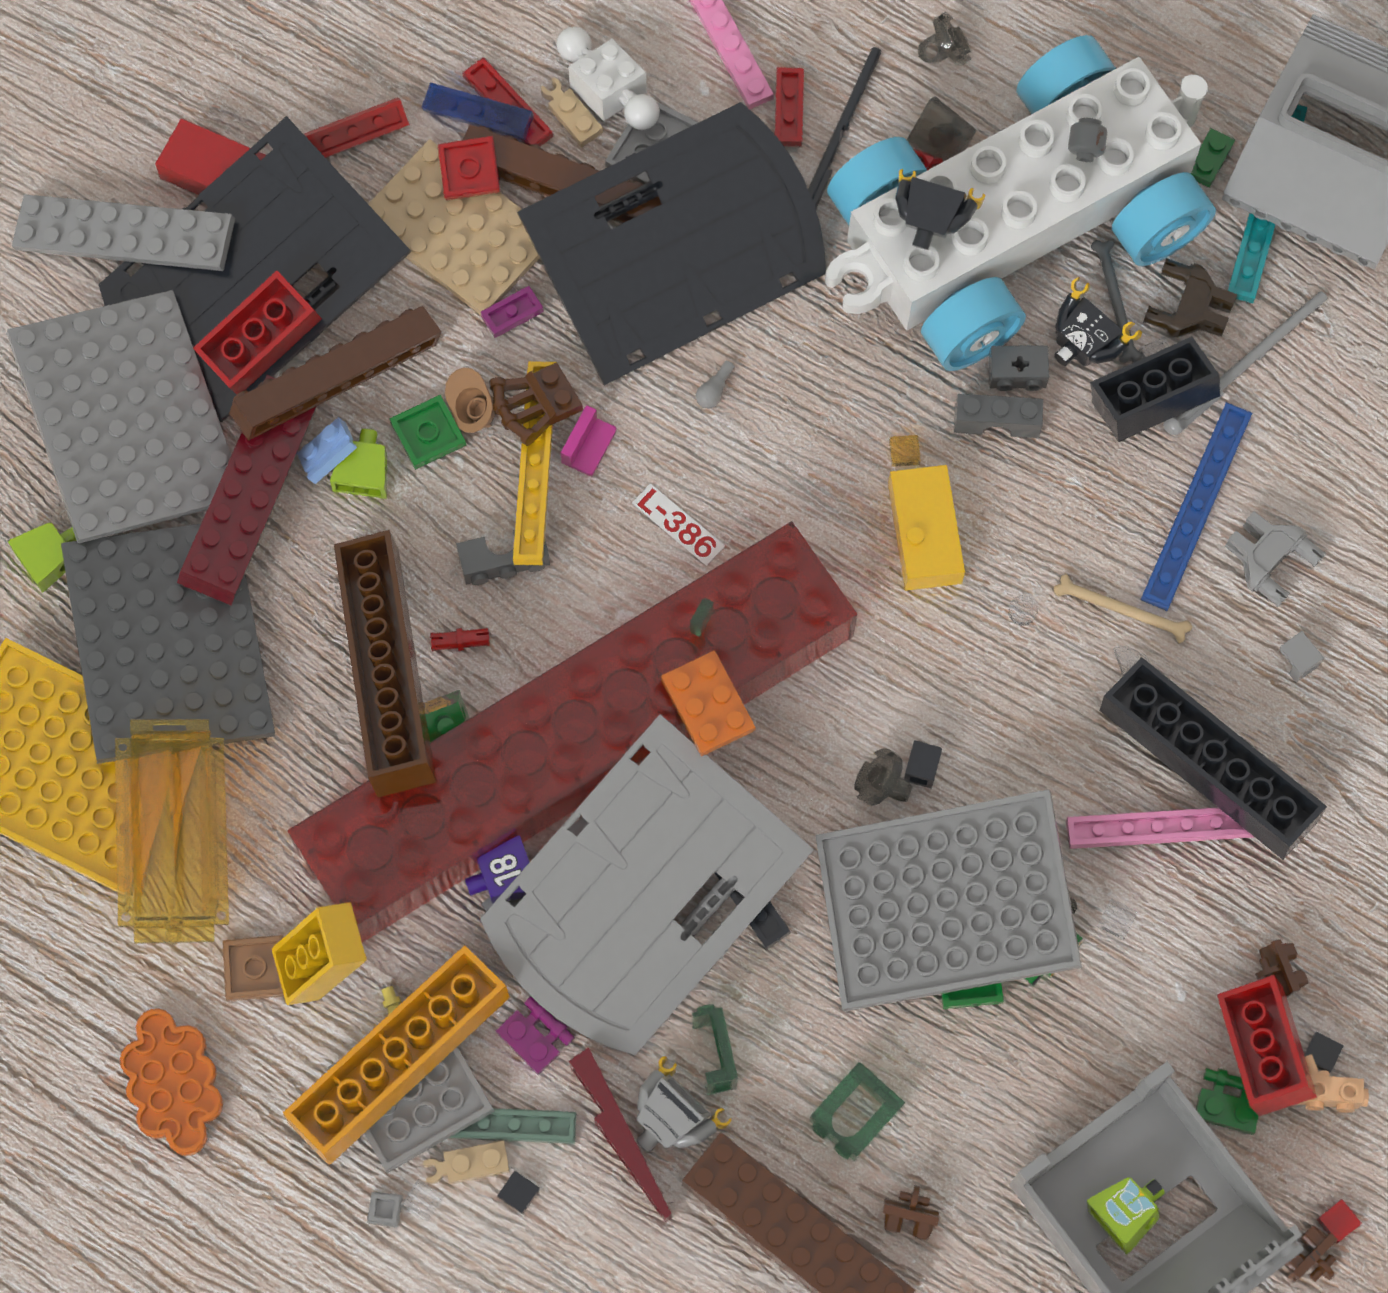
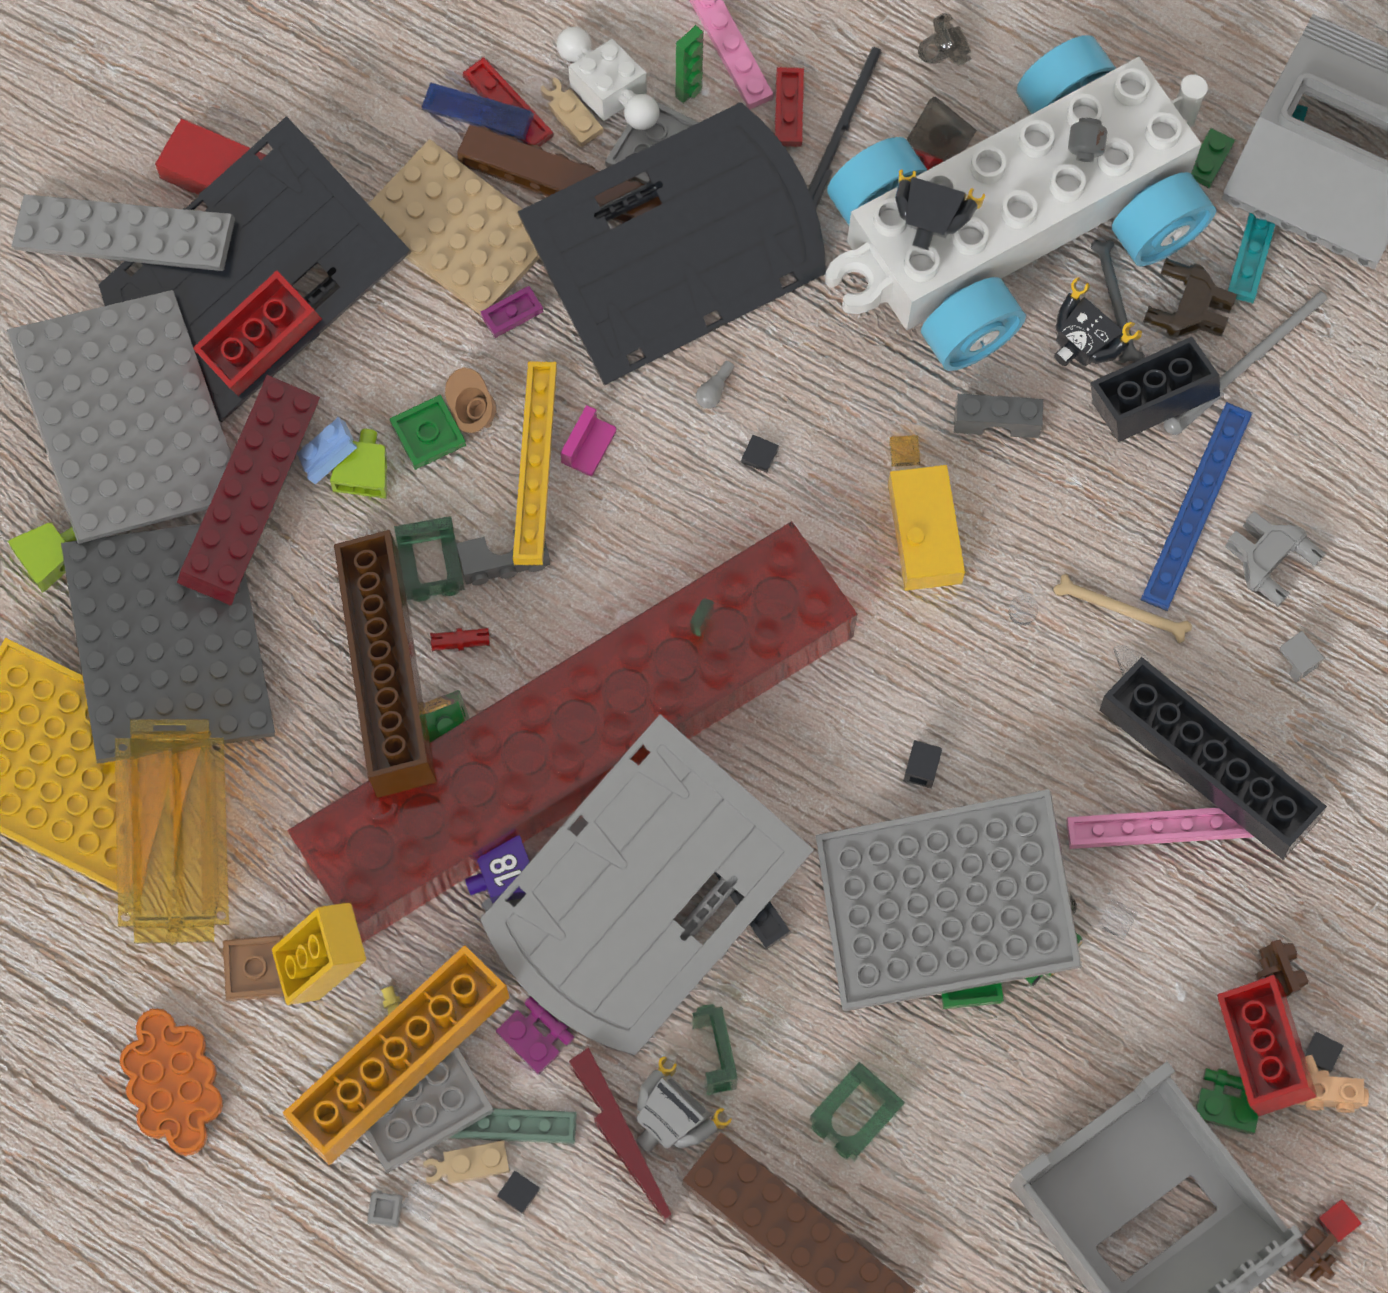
(334, 372): reddish brown brick -> none
(359, 127): red plate -> none
(423, 532): none -> clear green panel
(469, 168): red tile -> none
(549, 390): reddish brown plate -> none
(678, 524): white sticker -> none
(689, 65): none -> green plate
(708, 703): orange plate -> none
(760, 453): none -> black tile
(882, 779): clear smoke tile -> none
(924, 1218): reddish brown hips -> none
(1030, 359): dark grey brick -> none
(1126, 1211): lime torso -> none

